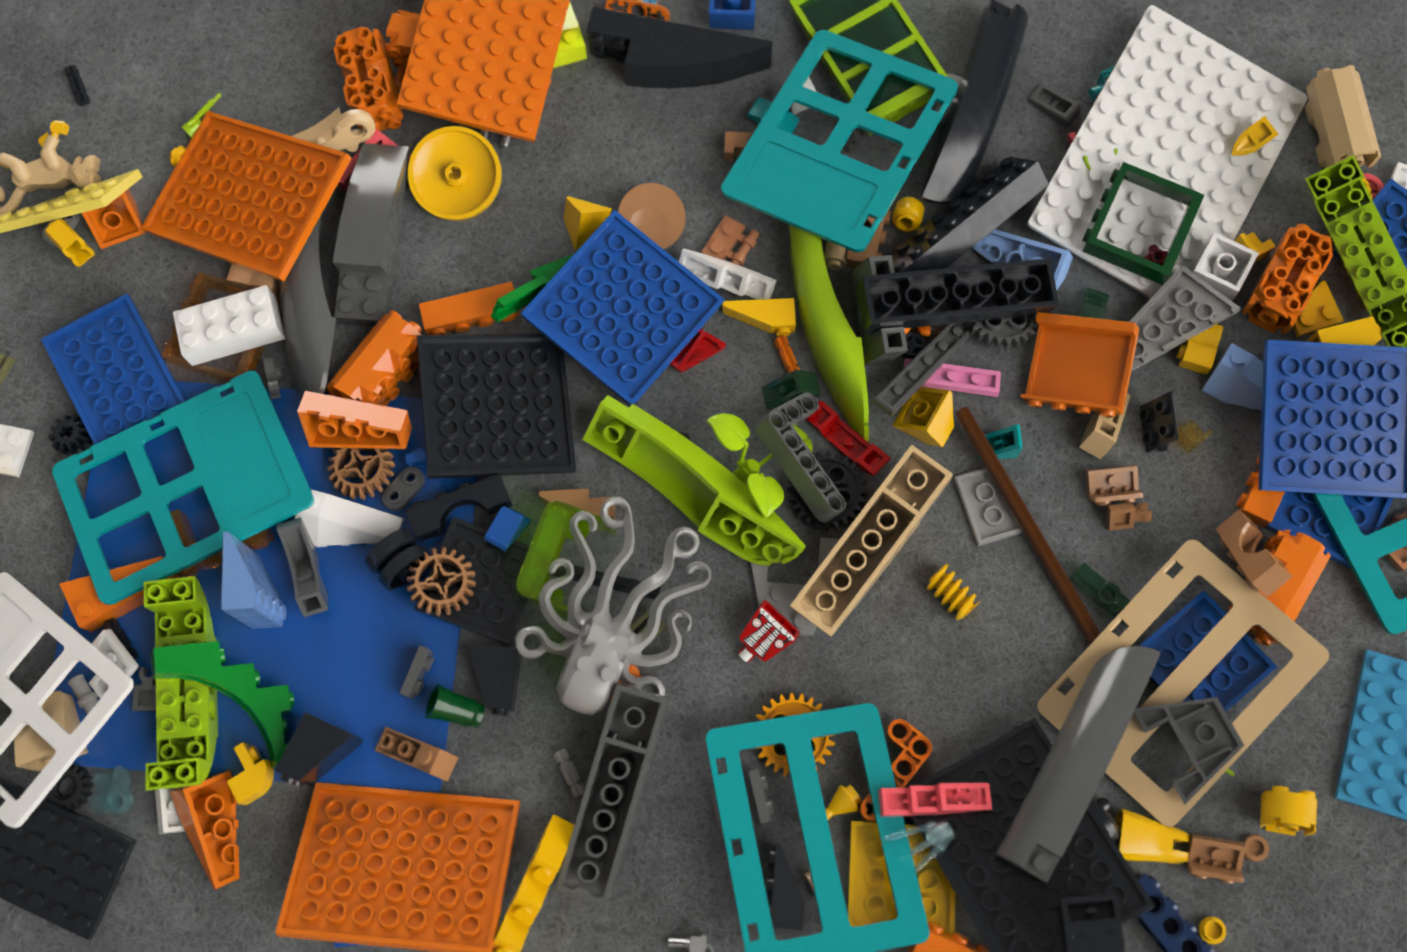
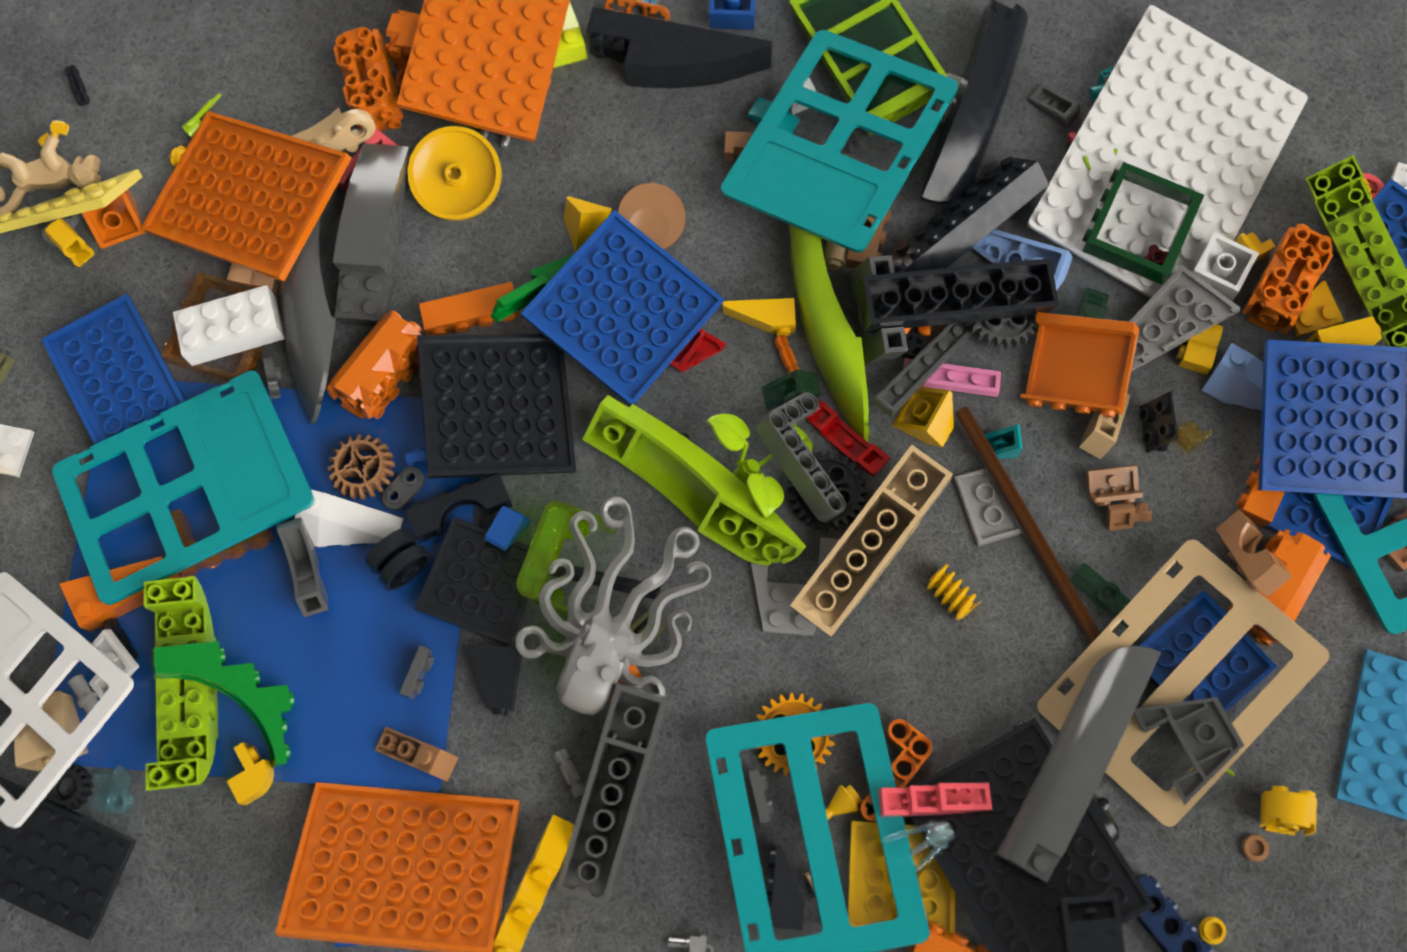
(61, 432): black gear -> none
(144, 695): dark grey plate -> none
(166, 813): white plate -> none
(211, 826): orange wedge -> none
(248, 588): medium blue slope -> none
(314, 751): black slope -> none
(352, 423): orange wedge -> none
(445, 602): medium nougat gear -> none
(453, 708): dark green plant -> none
(578, 498): medium nougat slope -> none
(725, 238): nougat plate -> none
(728, 275): white slope -> none
(766, 634): torso -> none
(908, 214): yellow head -> none
(1148, 840): yellow piece -> none
(1215, 858): medium nougat bracket -> none
(1254, 137): yellow plate -> none
(1341, 118): tan brick -> none

